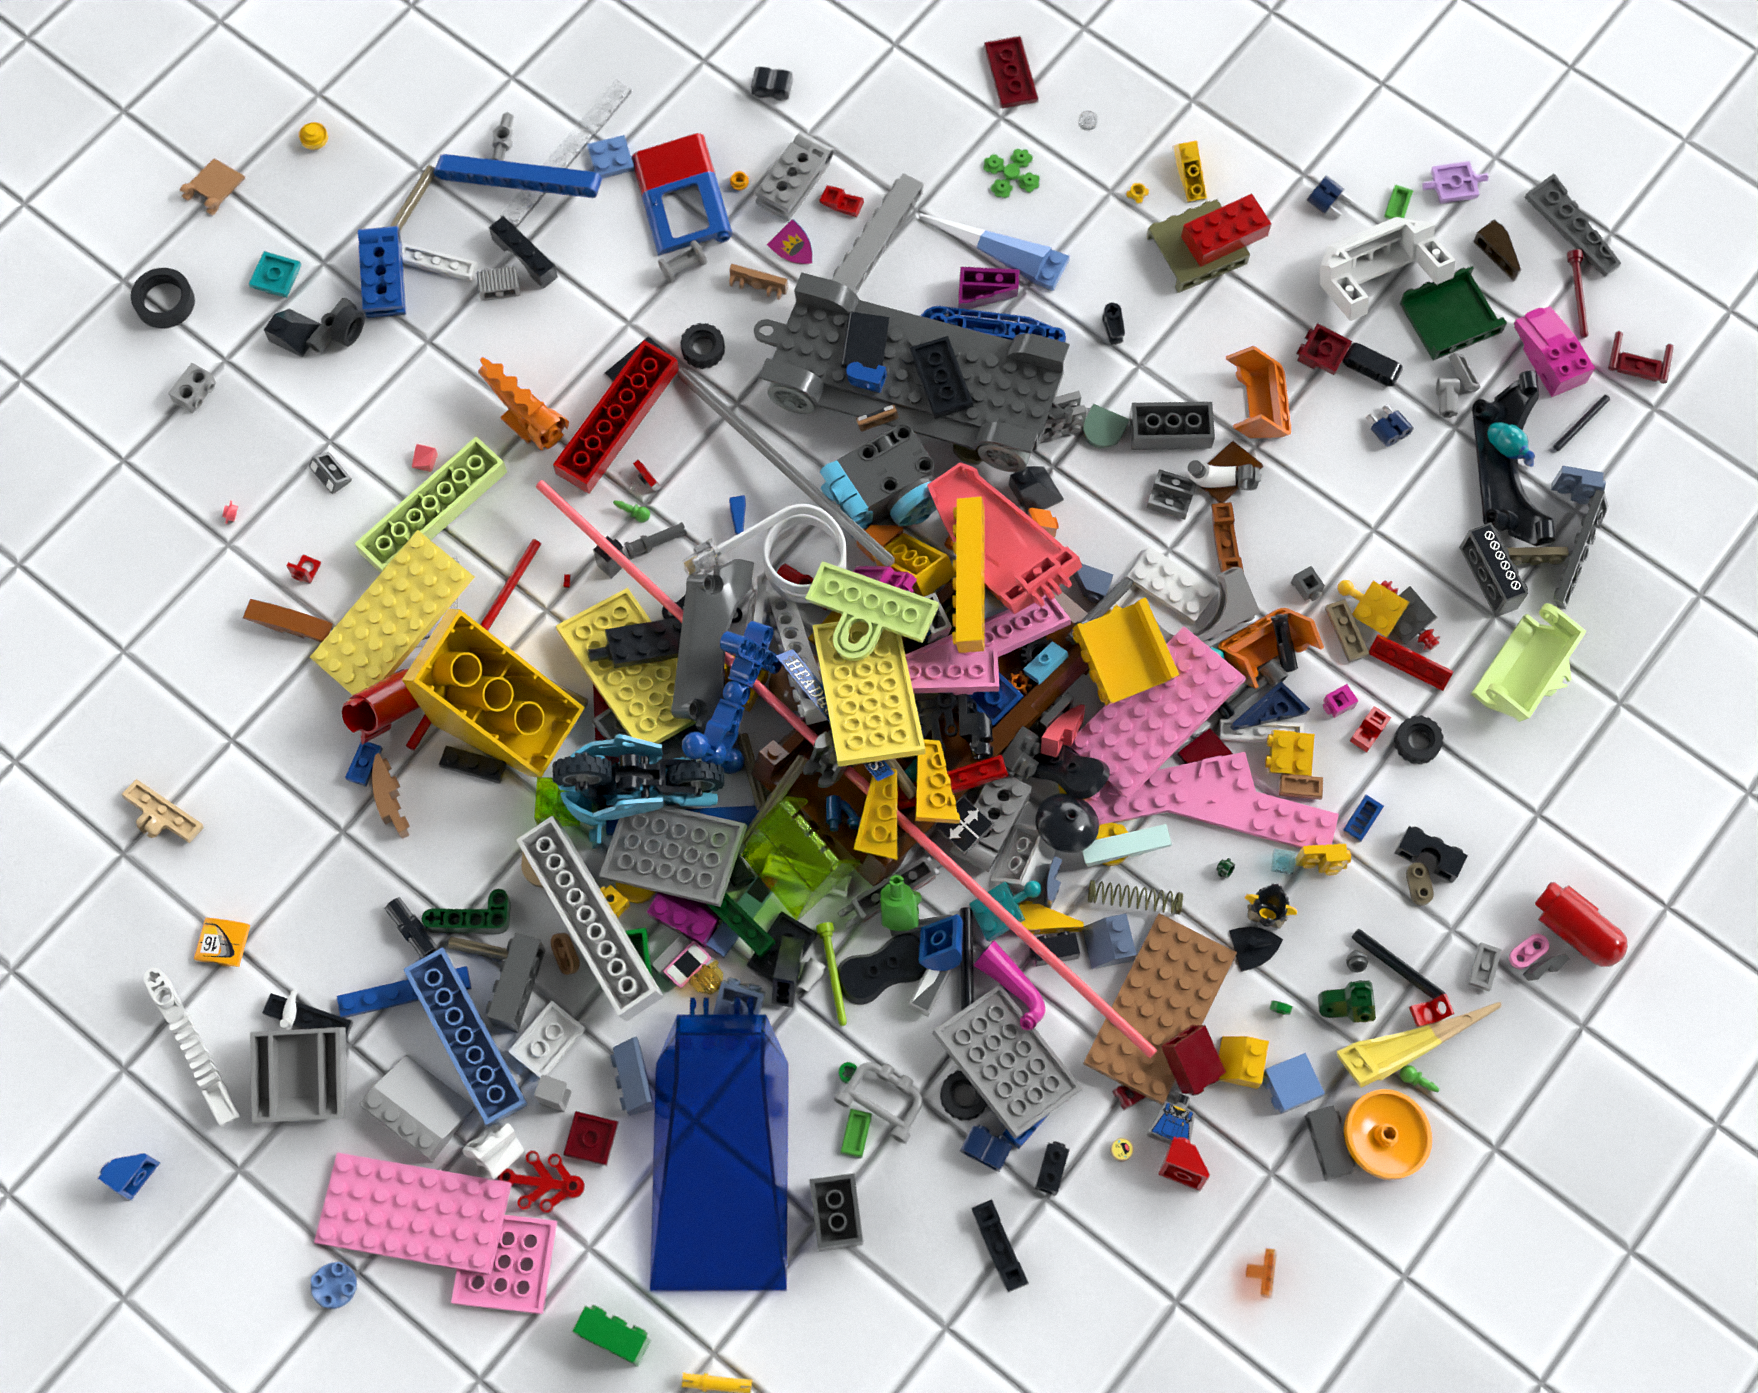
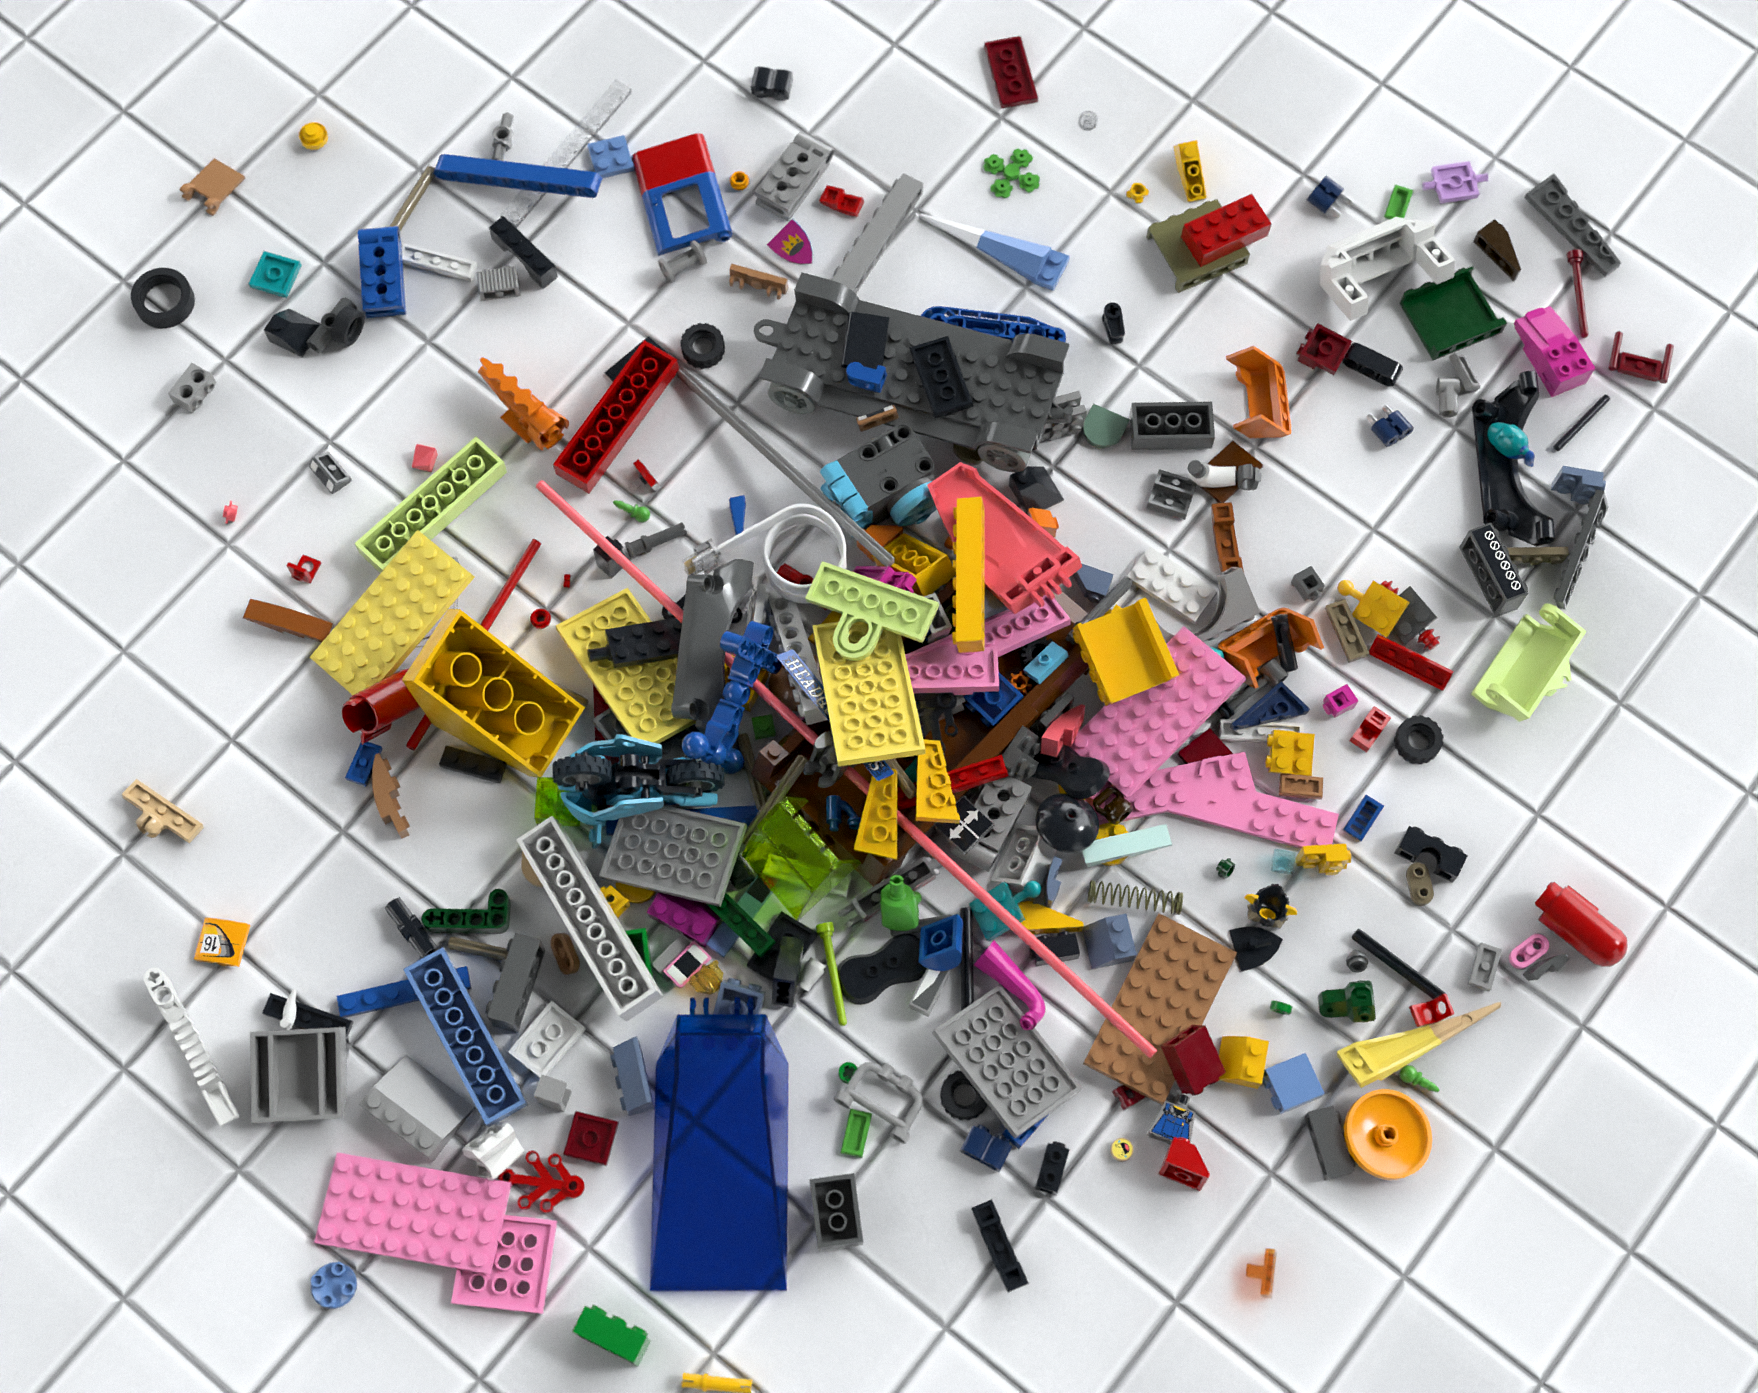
(128, 1173): blue slope -> none
(540, 613): none -> red plate
(763, 727): none -> bright green plate
(975, 728): black plate -> none
(986, 286): magenta wedge -> none
(1117, 809): none -> dark brown piece

